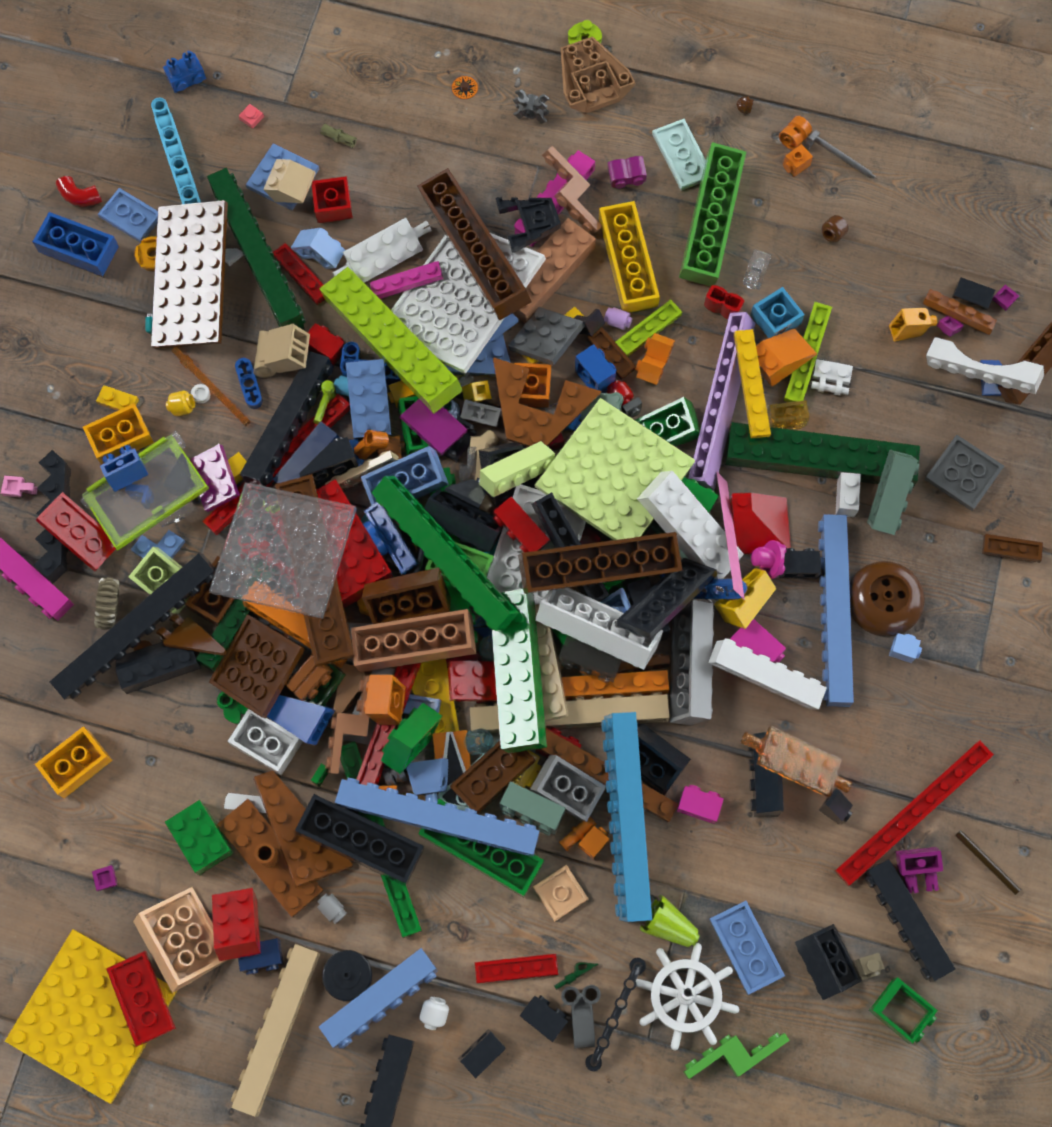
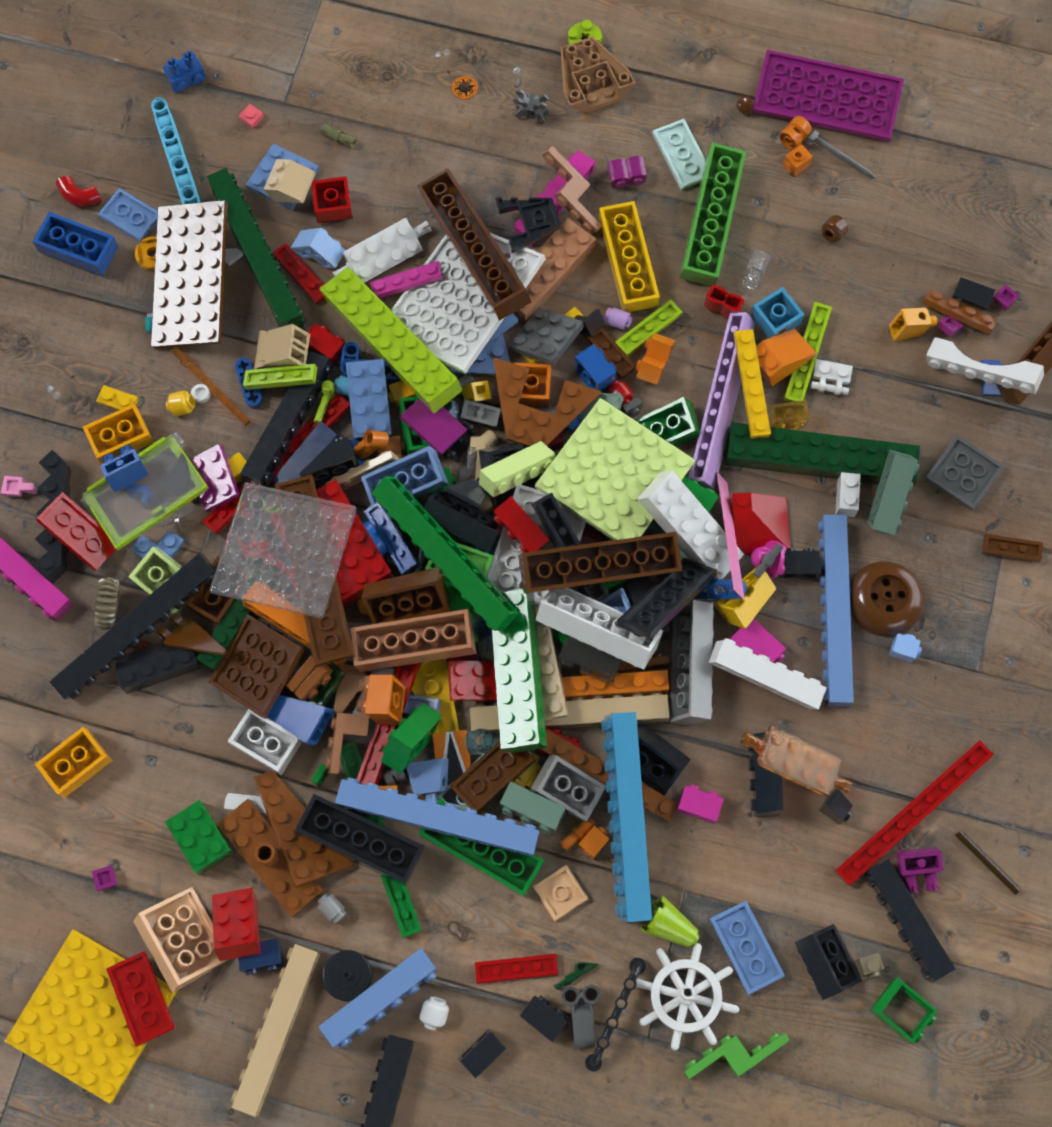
(232, 710): green plate -> none
(280, 376): none -> lime plate
(768, 560): none -> dark grey bar
(828, 95): none -> magenta plate

